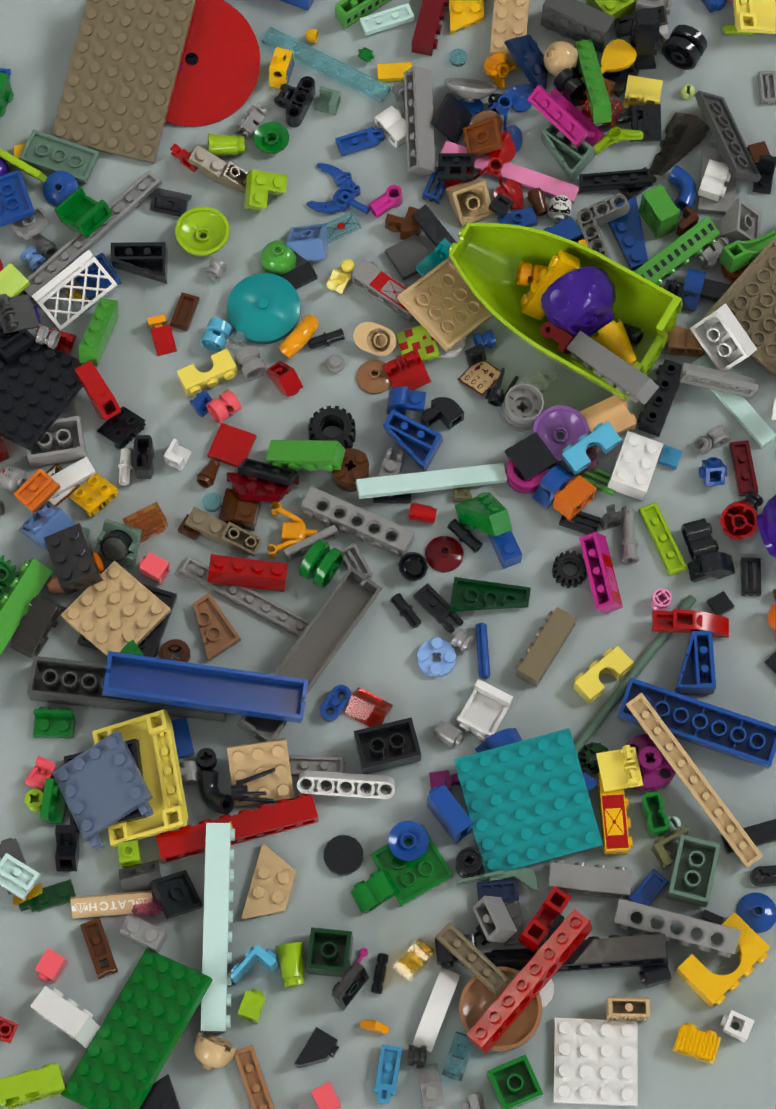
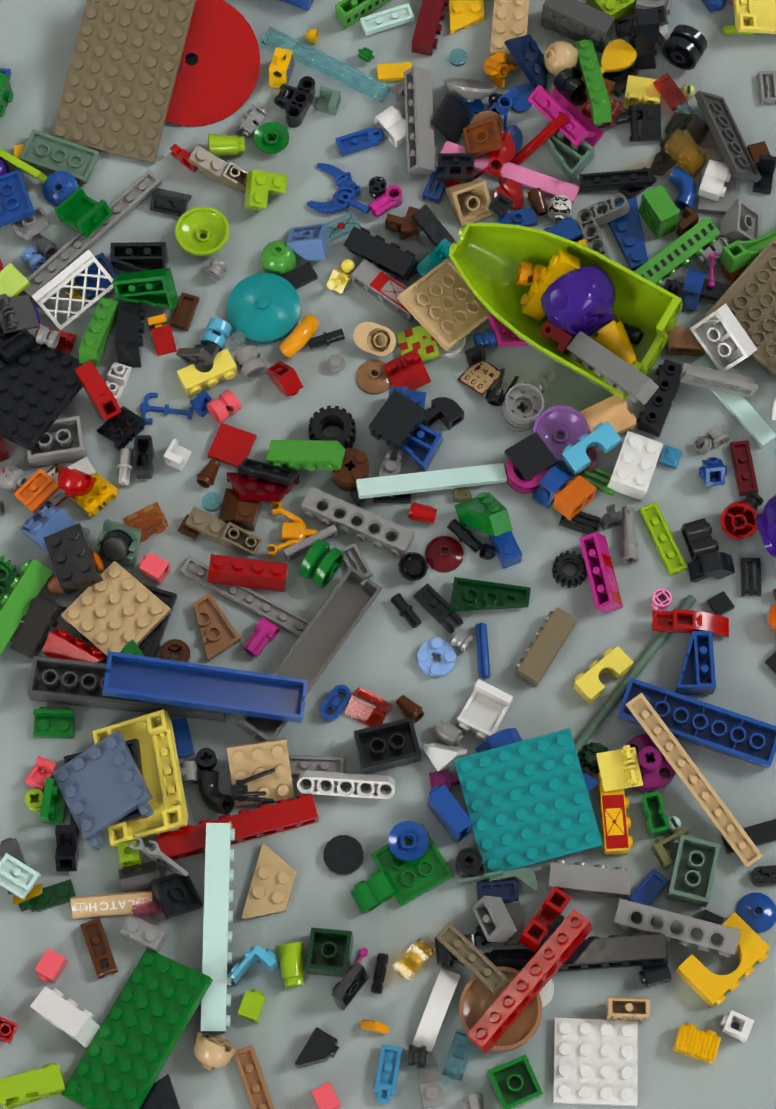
(63, 646): none -> red slope
(75, 482): none -> red cylinder
(117, 379): none -> white slope
(129, 333): none -> black wedge
(144, 407): none -> blue piece
(147, 286): none -> green wedge
(159, 857): none -> light grey flag
(199, 355): none -> dark grey panel
(263, 633): none -> dark pink piece
(354, 495): none -> black tile
(379, 183): none -> black wheel
(381, 253): none -> black brick
(397, 421): none -> black brick
(410, 708): none -> reddish brown cone
(443, 755): none -> white slope
(487, 552): none -> black hinge
(503, 335): none -> dark pink plate
(540, 139): none -> red axle
(616, 135): lime piece -> none
(669, 91): none -> clear red panel
(684, 107): none -> clear light blue arm
(686, 152): none -> clear yellow brick
(712, 256): none -> dark pink hinge

